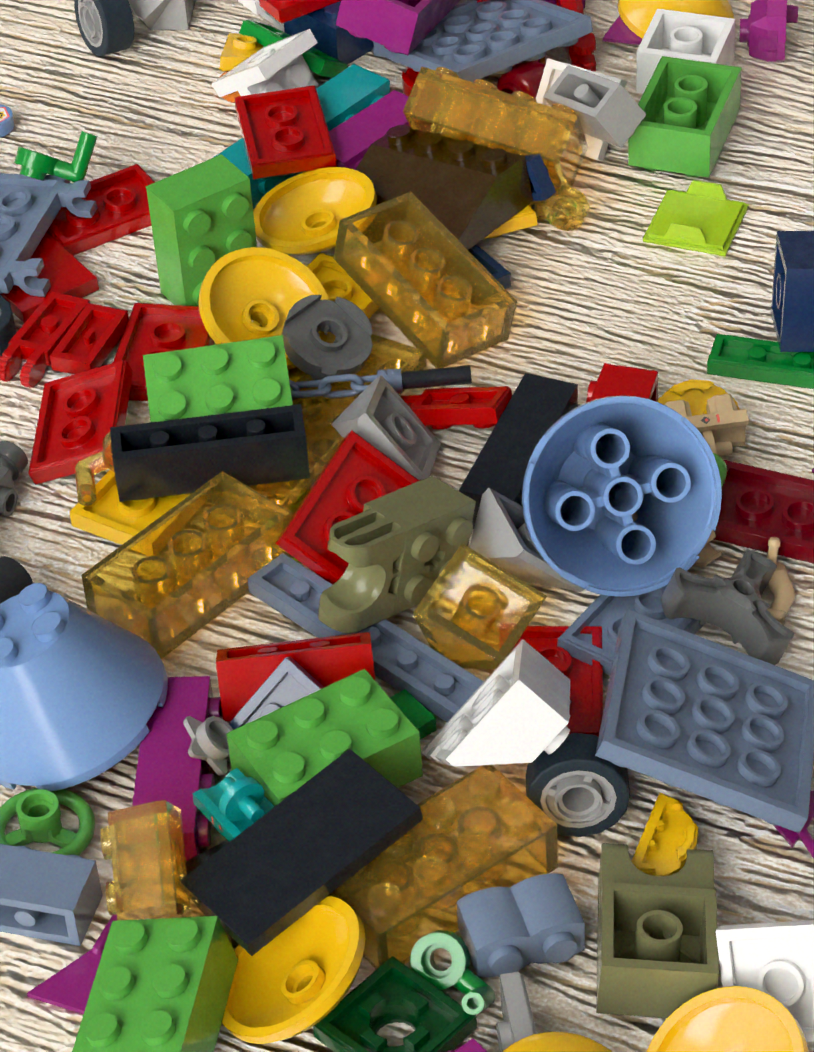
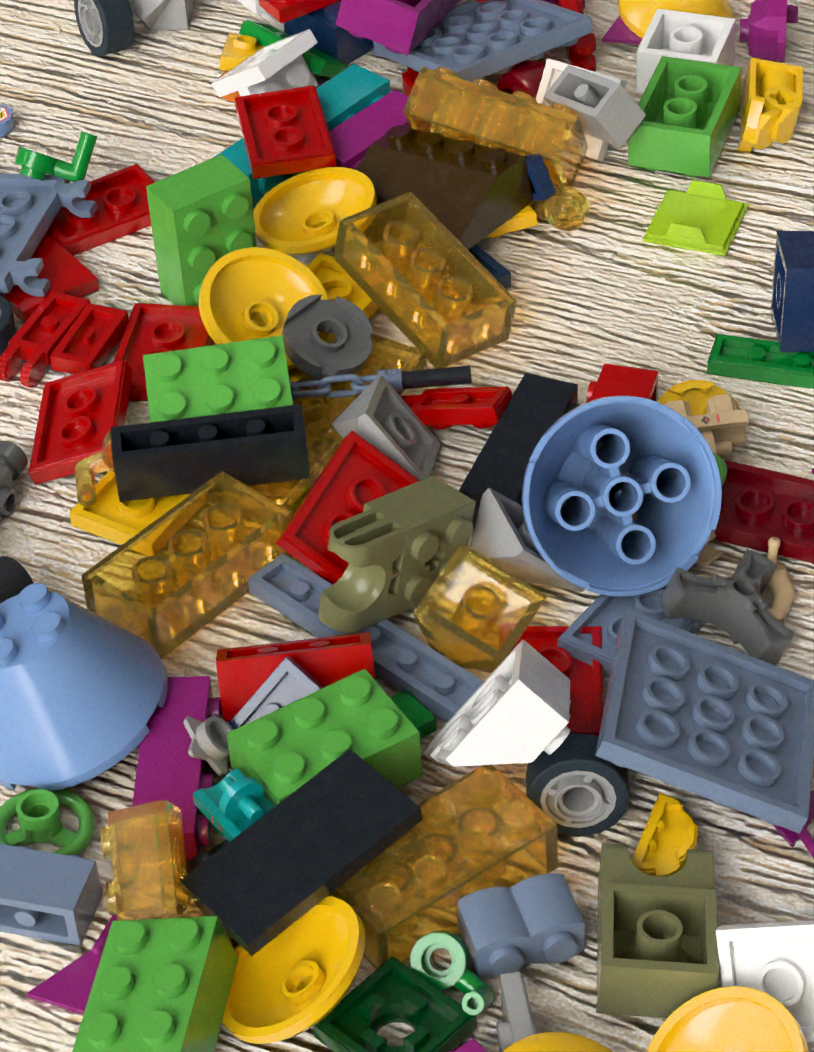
(769, 103): none -> yellow piece

